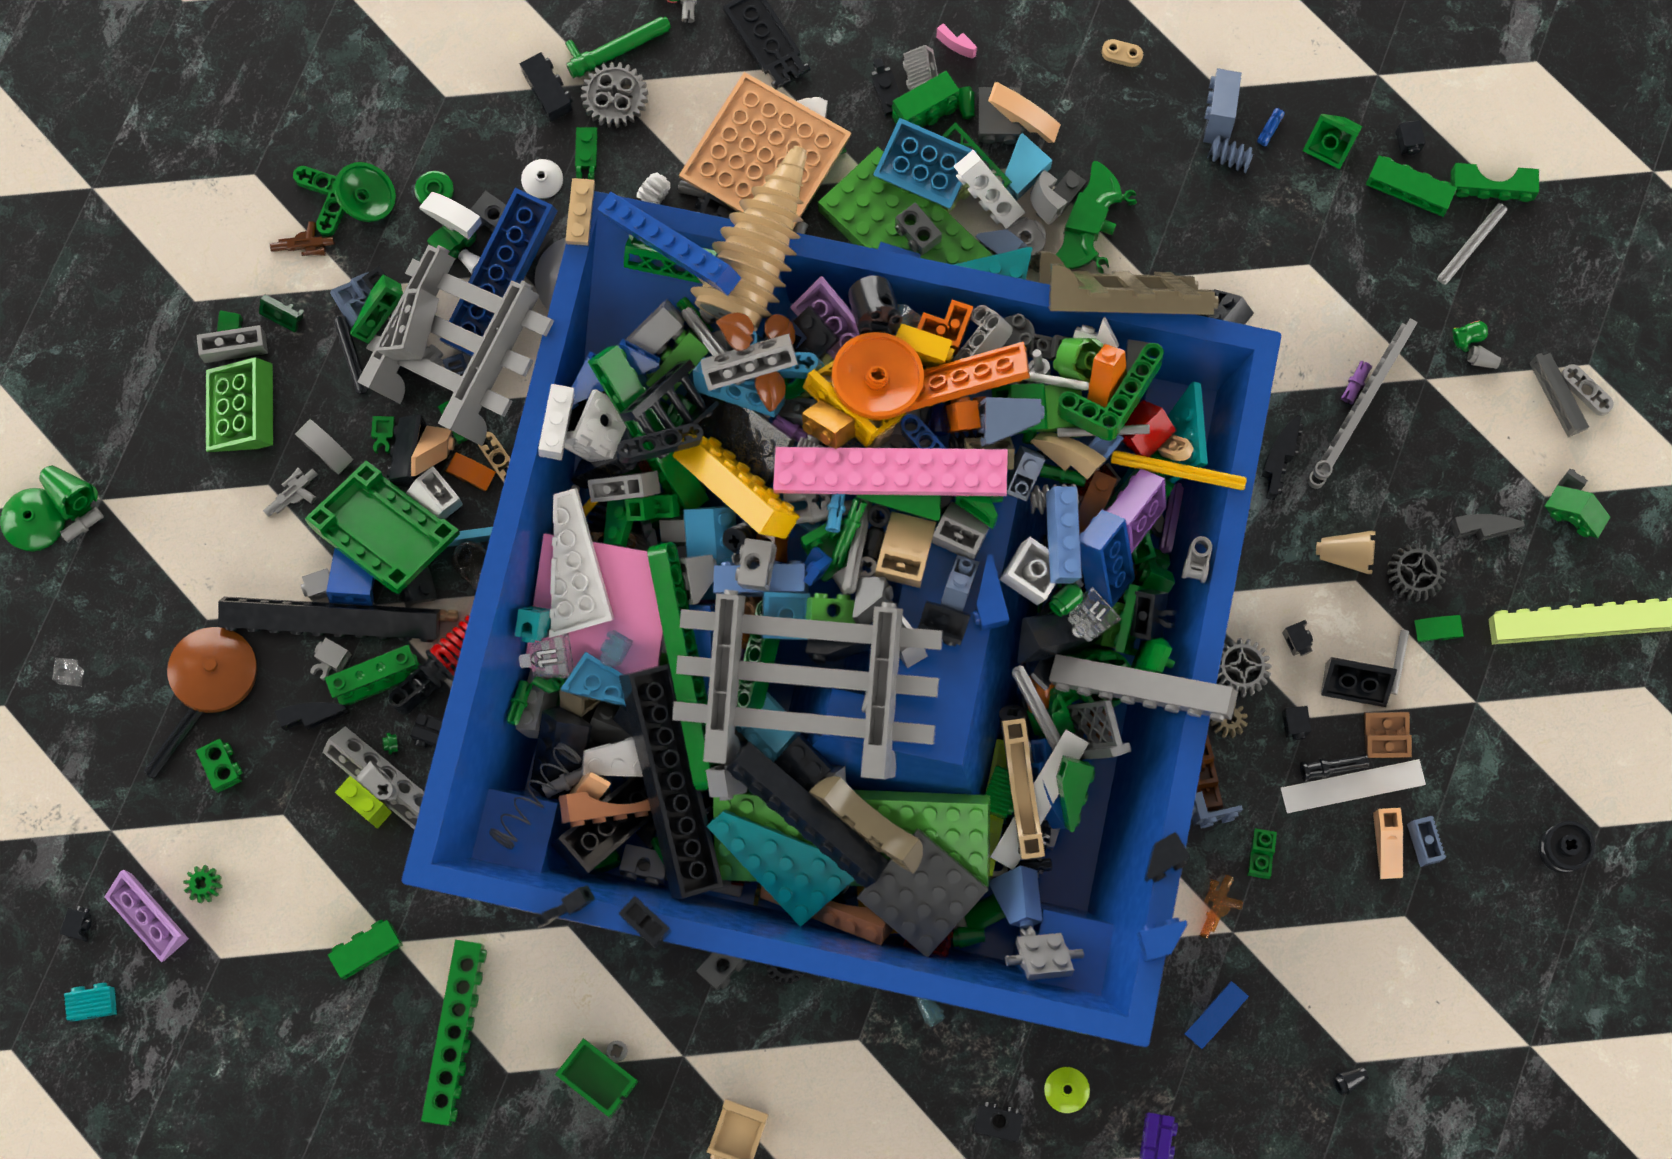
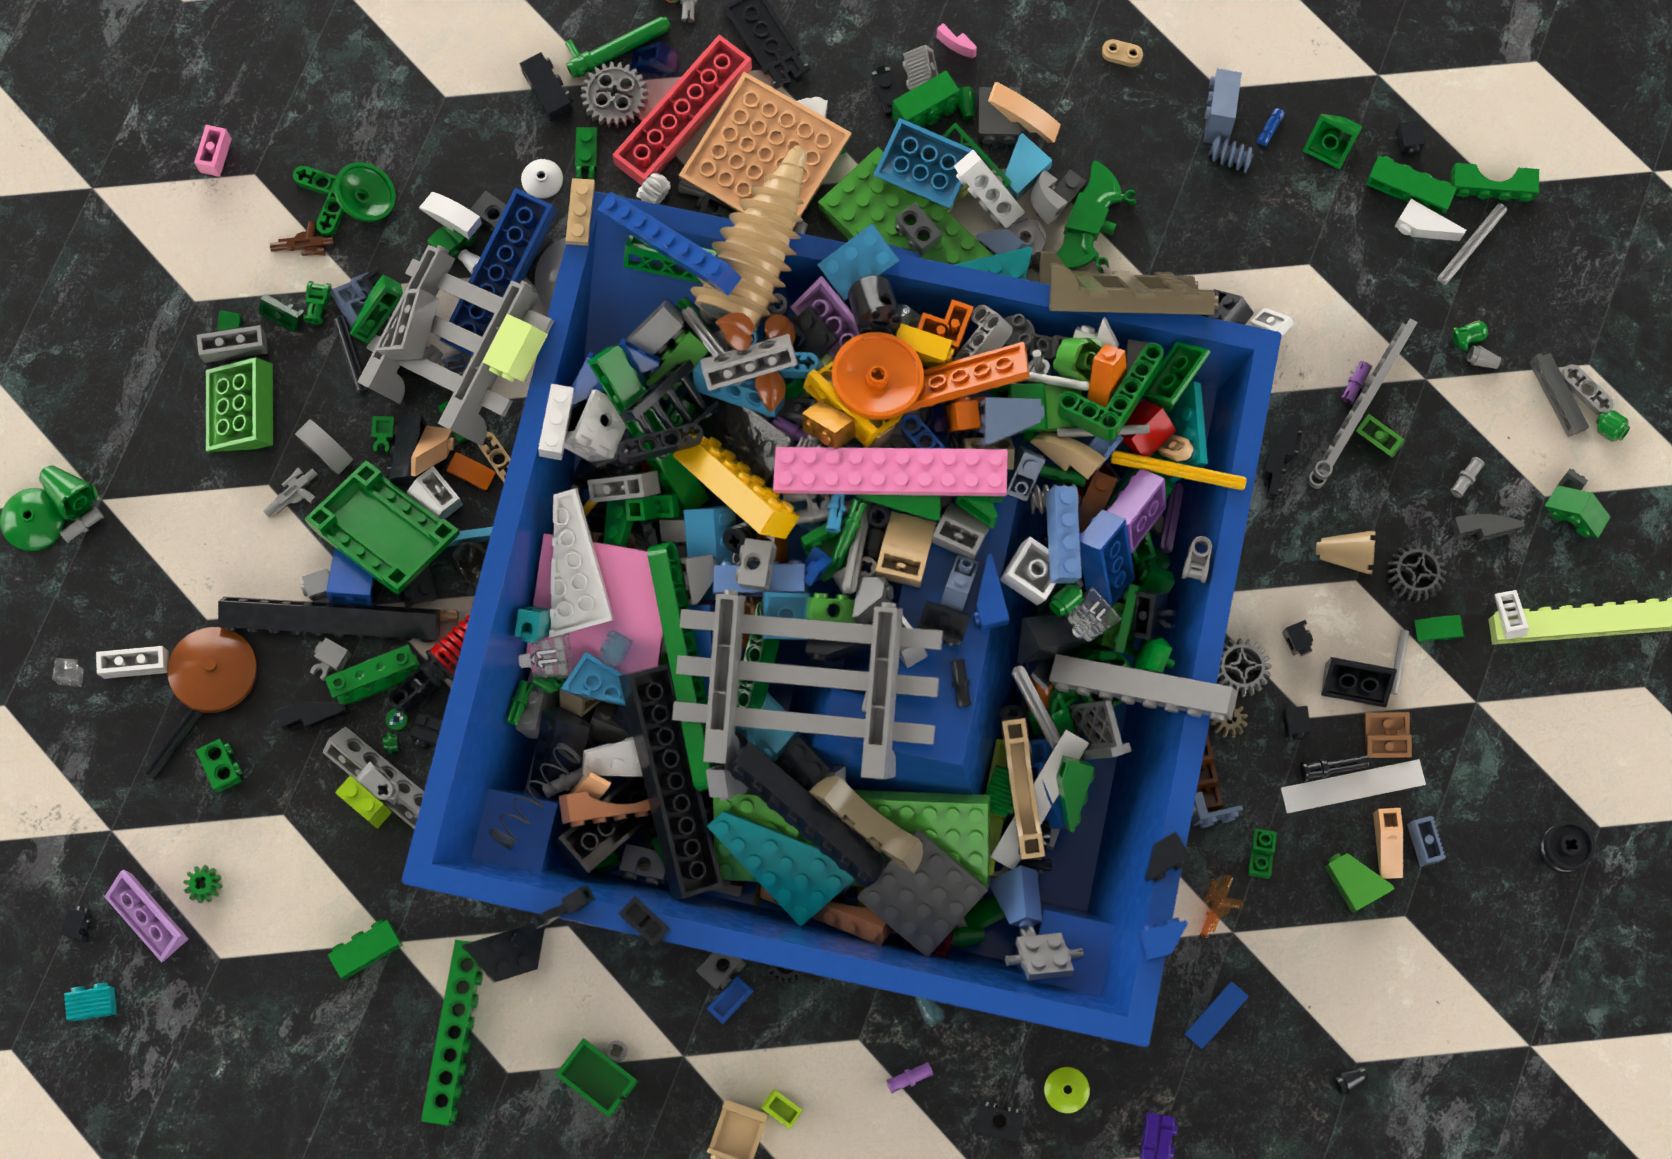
(132, 662): none -> white brick
(212, 150): none -> bright pink brick
(316, 299): none -> green connector
(396, 721): none -> green tile
(433, 182): green wheel -> none
(508, 952): none -> black wing
(514, 349): none -> yellowish green brick
(655, 59): none -> clear blue slope
(682, 111): none -> coral brick
(730, 999): none -> blue tile
(781, 1109): none -> lime slope
(782, 310): none -> light grey bush
(860, 257): none -> dark azure brick
(909, 1077): none -> medium lavender pin
(960, 683): none -> black pin
(1175, 375): none -> green slope
(1272, 321): none -> white slope
(1356, 881): none -> bright green slope
(1380, 435): none -> bright green brick
(1425, 223): none -> white slope
(1467, 477): none -> light grey pin
(1512, 628): none -> white slope
(1612, 426): none -> green head

